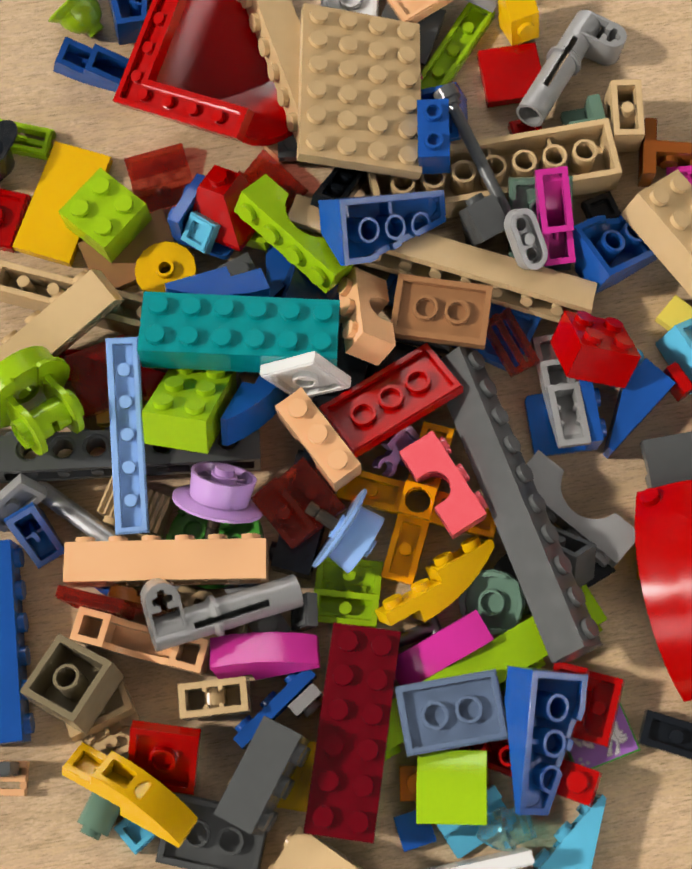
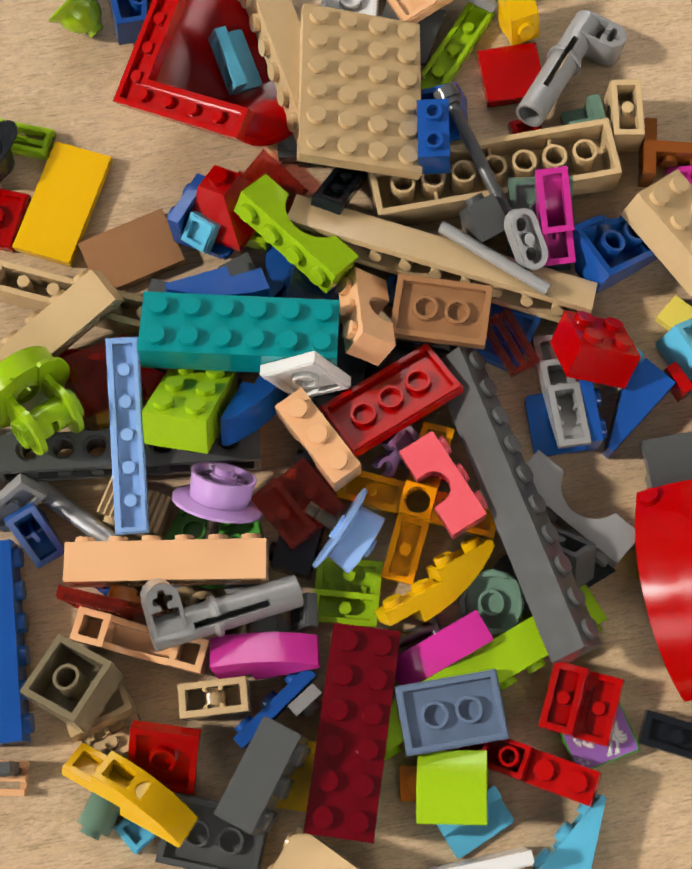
(90, 65): blue slope -> none
(105, 215): lime brick -> none
(159, 176): clear red slope -> none
(159, 256): yellow plate -> none
(234, 60): none -> medium azure panel
(372, 225): blue wedge -> none
(413, 834): blue tile -> none
(494, 258): none -> light grey bar
(506, 829): clear light blue tile -> none
(540, 722): blue wedge -> none
(601, 205): black tile -> none

